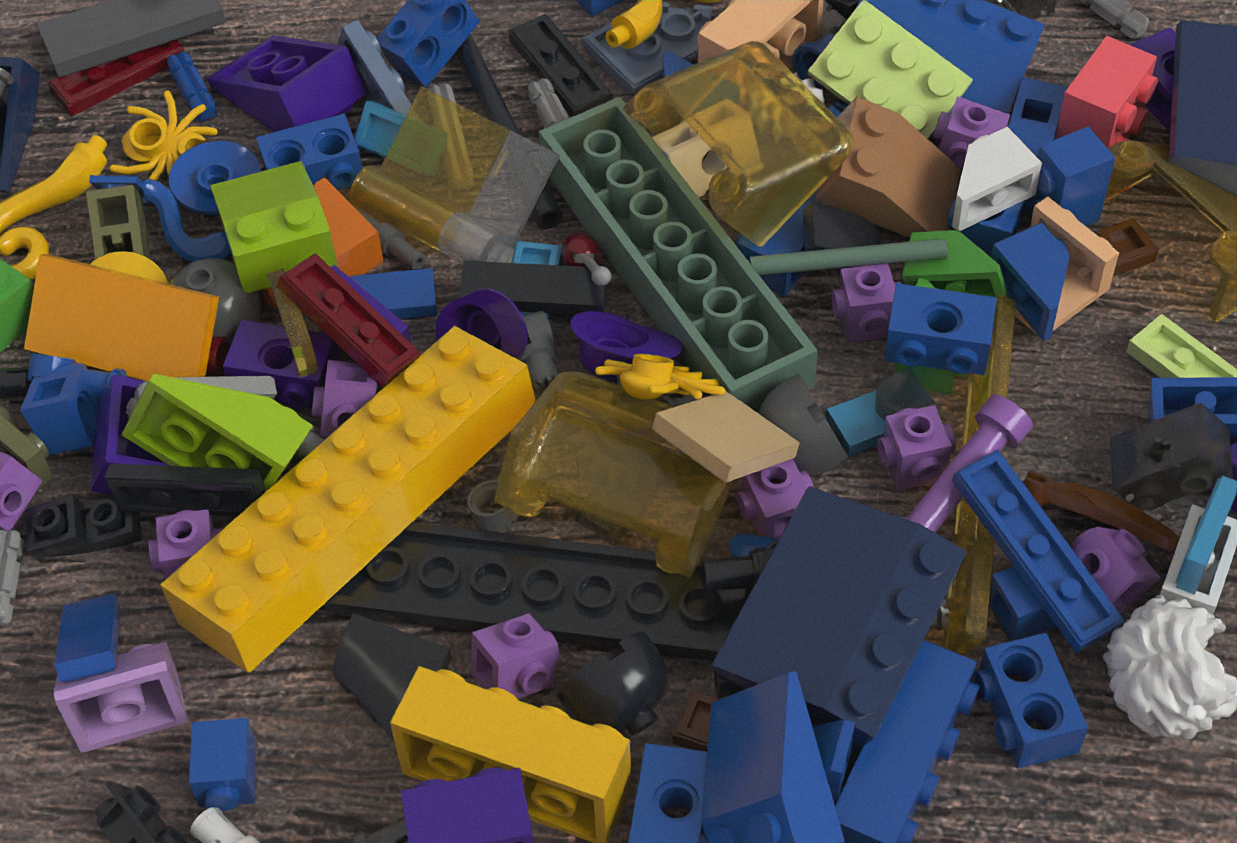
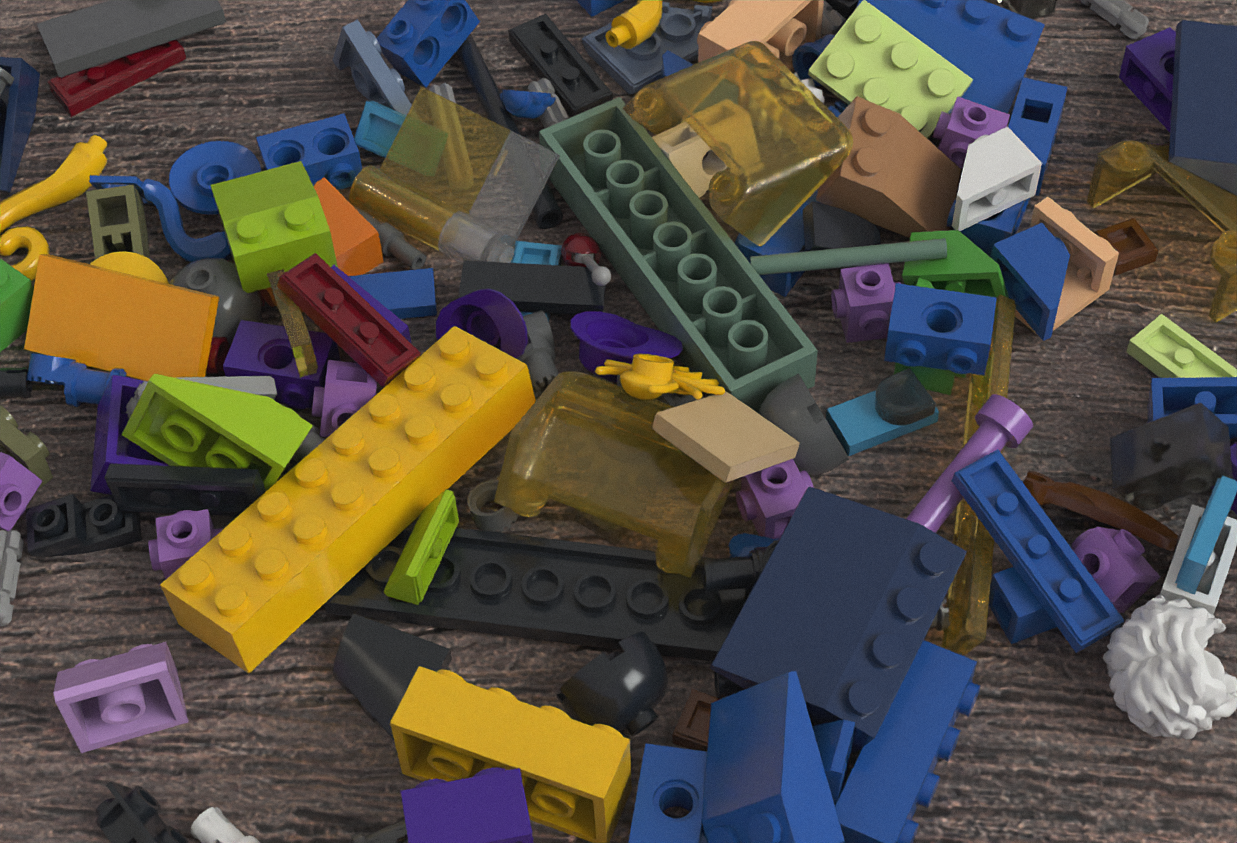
(61, 411): blue brick -> none
(88, 638): blue tile -> none
(160, 144): yellow animal -> none
(191, 85): blue axle -> none
(223, 763): blue brick -> none
(291, 82): dark purple slope -> none
(424, 550): none -> lime slope
(514, 656): medium lavender brick -> none
(525, 103): none -> blue animal
(915, 446): medium lavender brick -> none
(1042, 698): blue brick -> none
(1075, 175): blue brick -> none
(1110, 93): coral brick -> none

